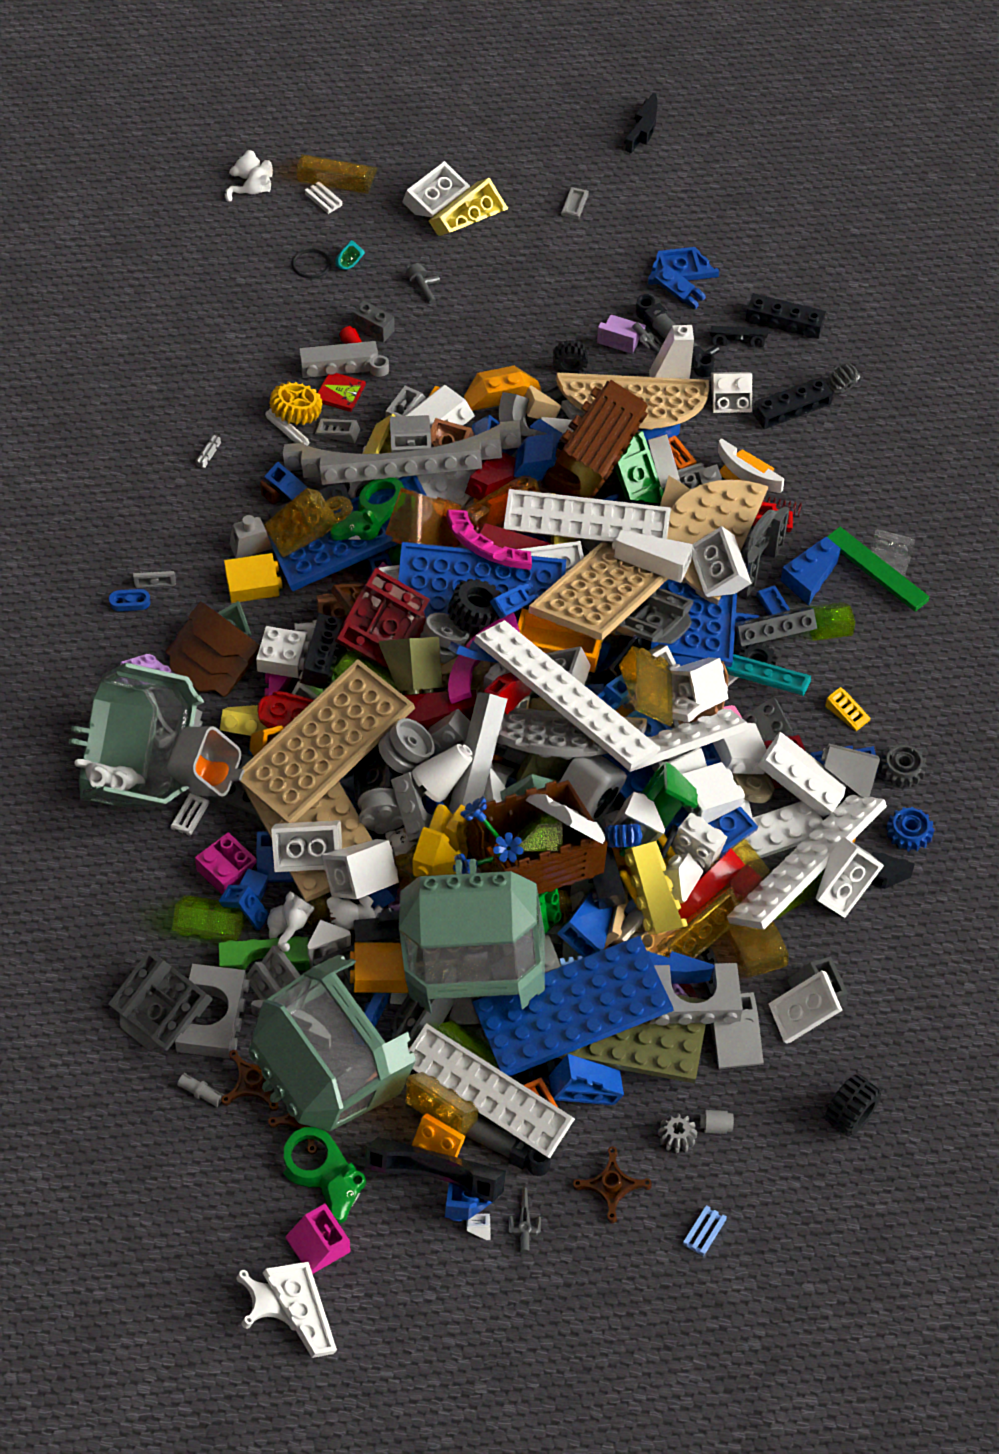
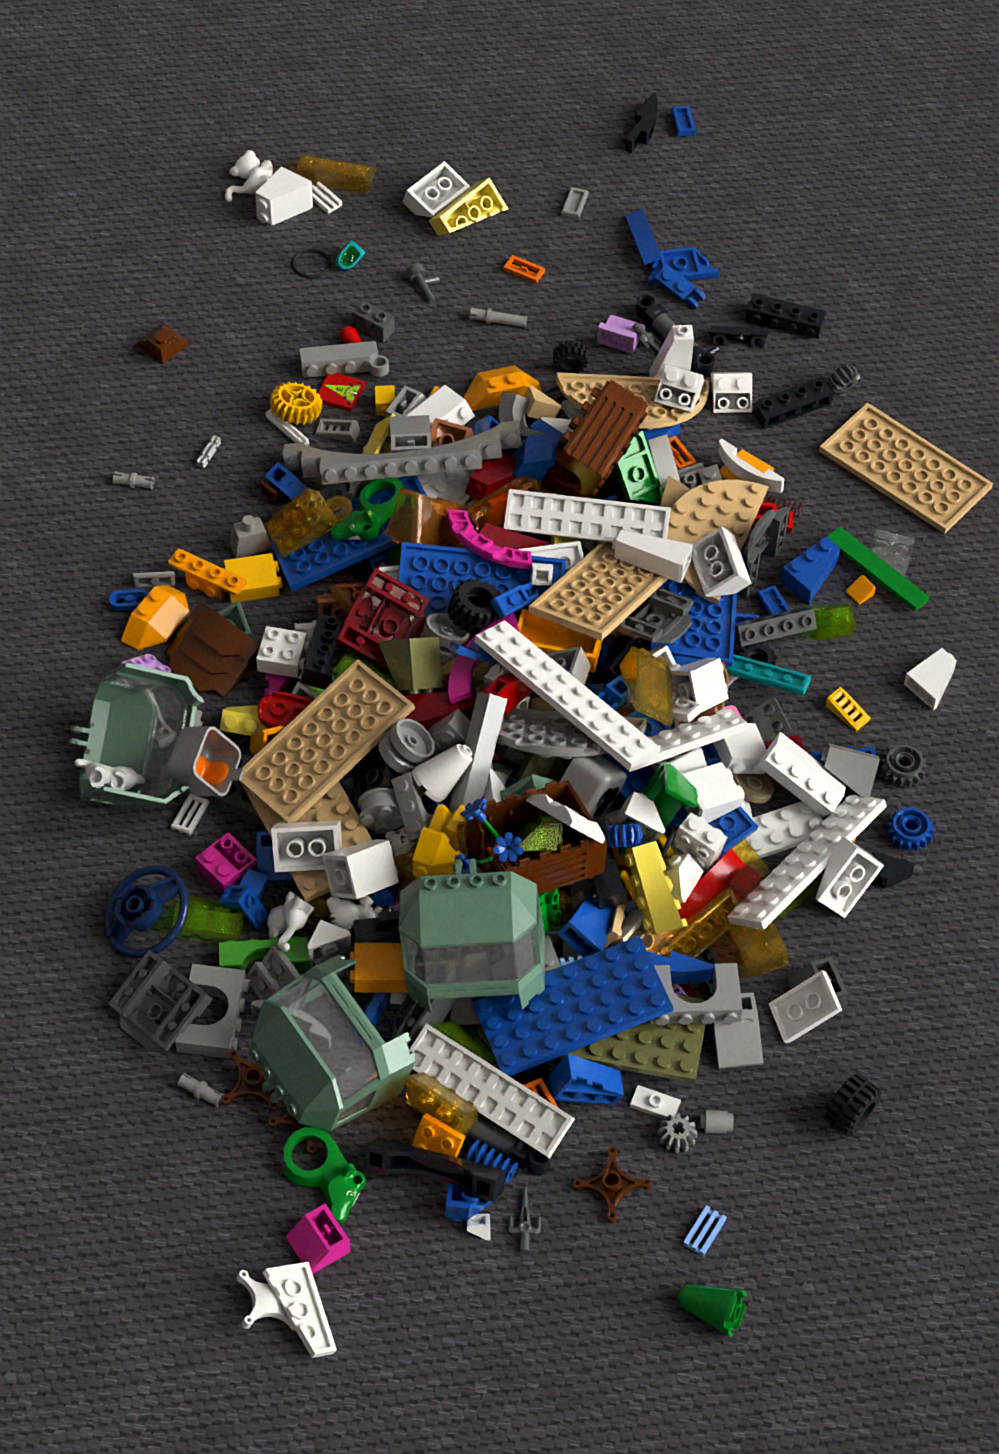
(133, 480): none -> light grey pin
(141, 906): none -> dark blue piece
(156, 618): none -> light orange wedge
(163, 343): none -> reddish brown slope
(206, 576): none -> light orange bracket
(283, 197): none -> white slope
(383, 398): none -> yellow brick
(480, 1156): none -> blue piece
(497, 317): none -> light grey pin
(523, 271): none -> orange tile
(541, 574): none -> white brick
(643, 236): none -> blue slope
(654, 1103): none -> white plate
(679, 388): none -> white slope
(683, 121): none -> blue plate
(714, 1305): none -> green cone
(861, 590): none -> light orange slope
(906, 467): none -> tan plate
(931, 677): none -> white slope

